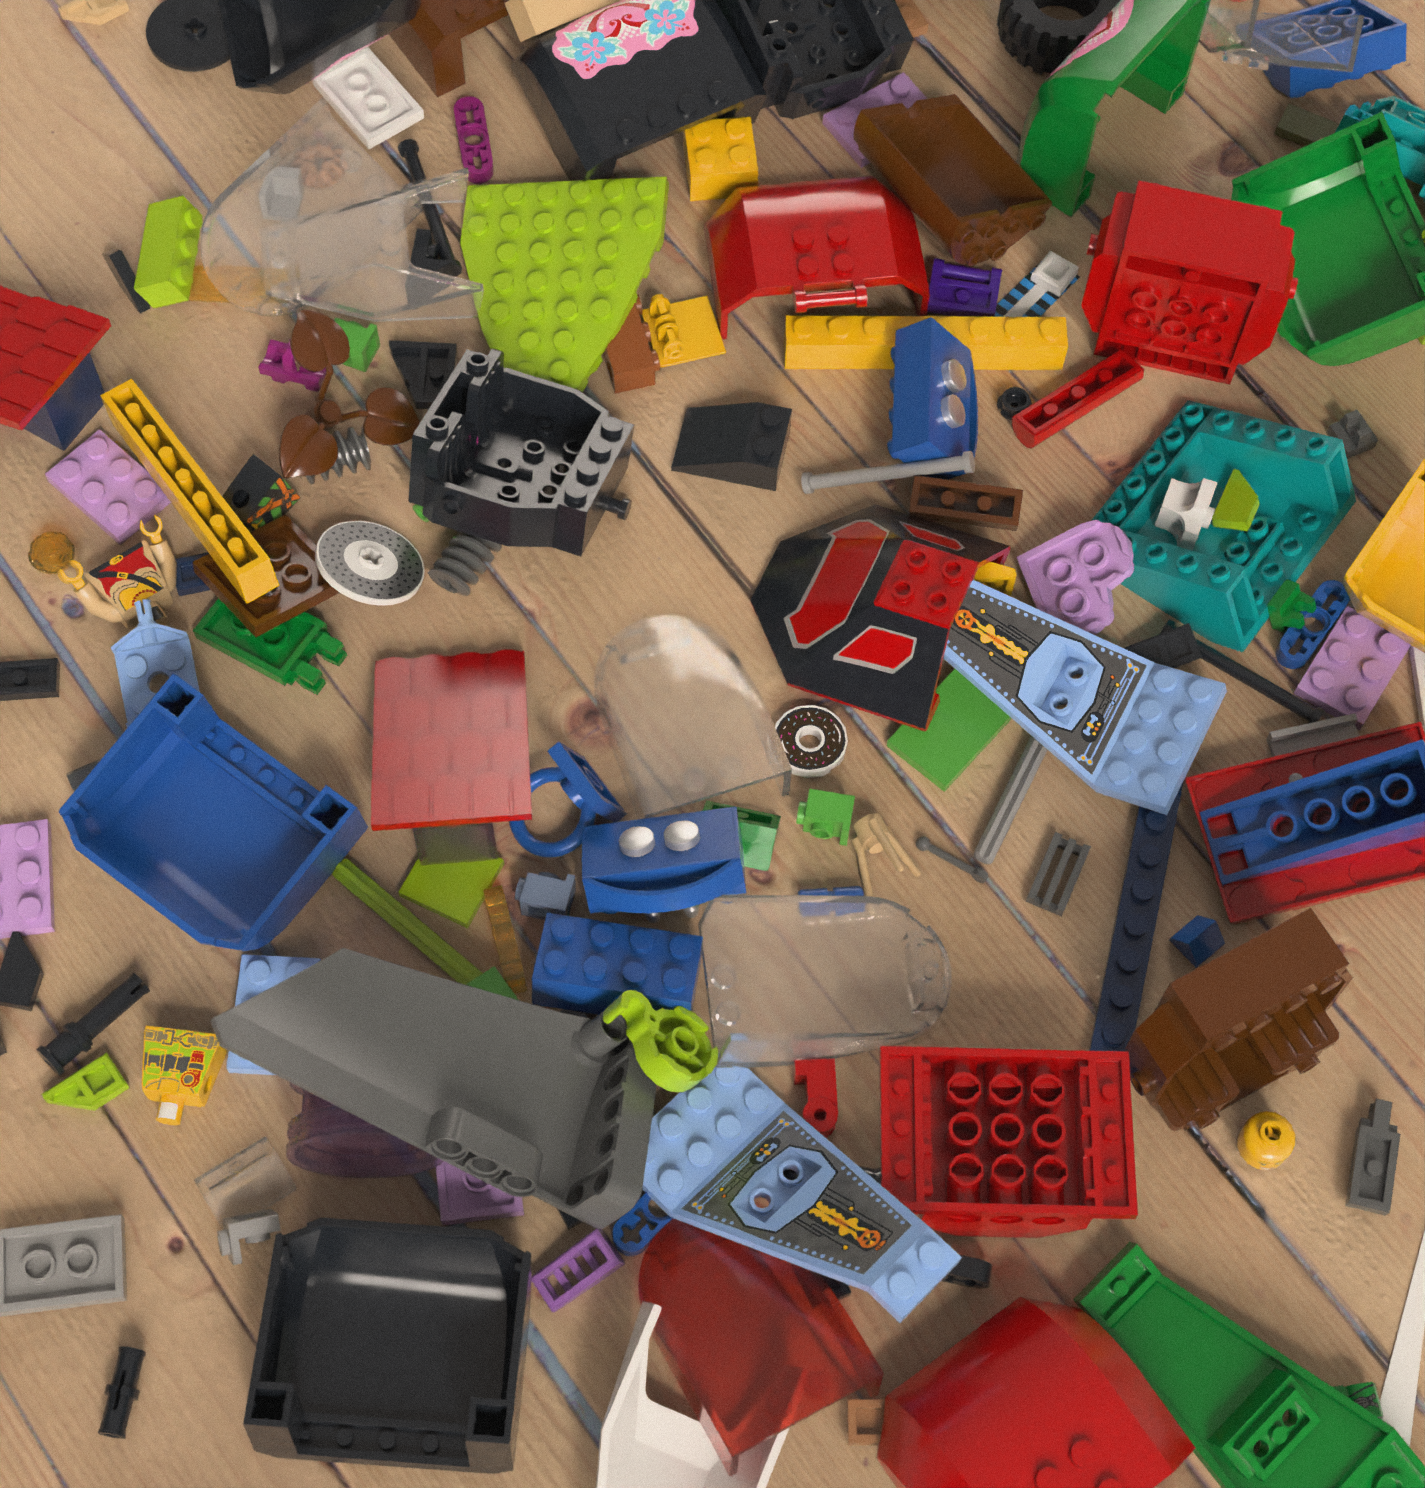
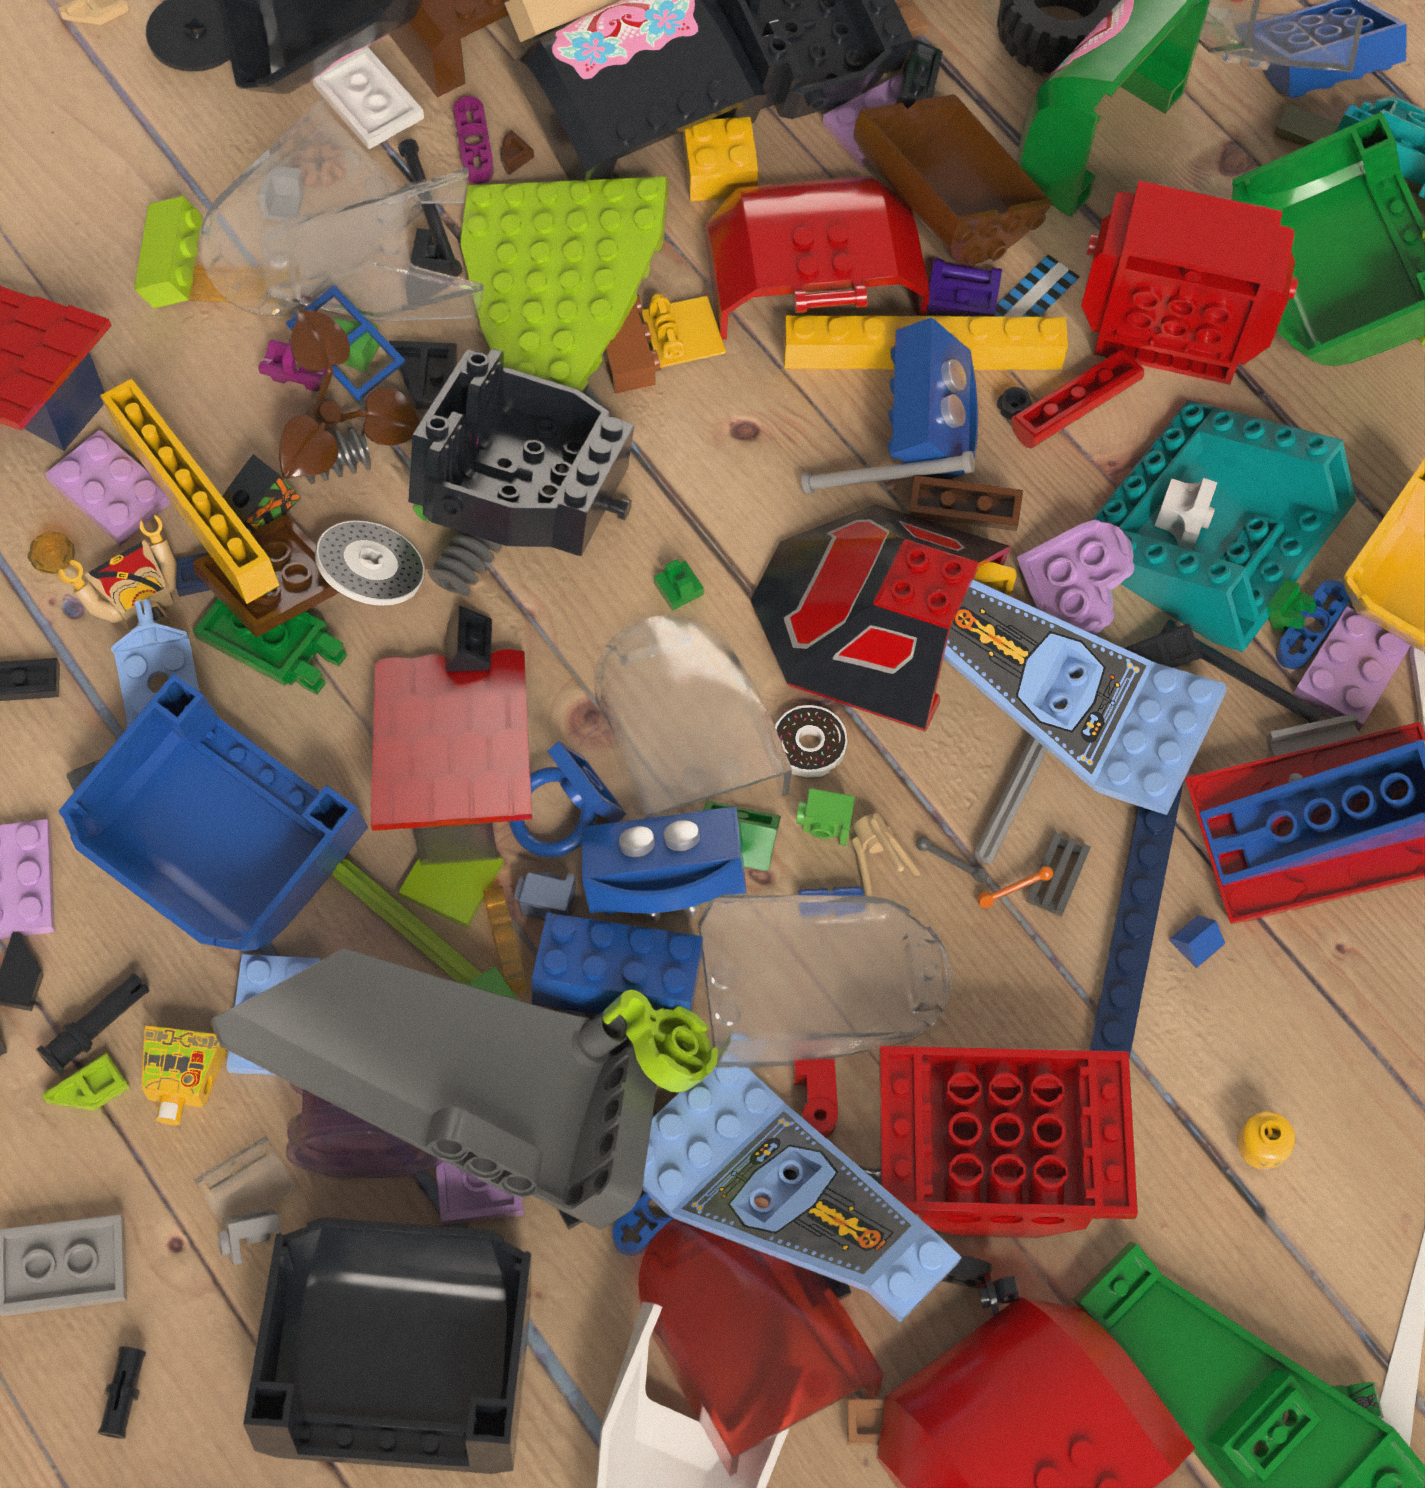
(125, 278): black tile -> none
(365, 326): none -> blue window
(468, 641): none -> black slope
(515, 153): none -> reddish brown tile
(599, 1273): medium lavender slope -> none
(678, 584): none -> green tile
(734, 443): black slope -> none
(919, 73): none -> black tile
(956, 734): bright green tile -> none
(986, 899): none -> orange hinge
(1000, 1291): none -> black plate
(1054, 273): white tile -> none
(1236, 505): lime tile -> none
(1239, 1023): reddish brown piece -> none
(1354, 432): dark grey tile -> none
(1374, 1161): dark grey hinge -> none

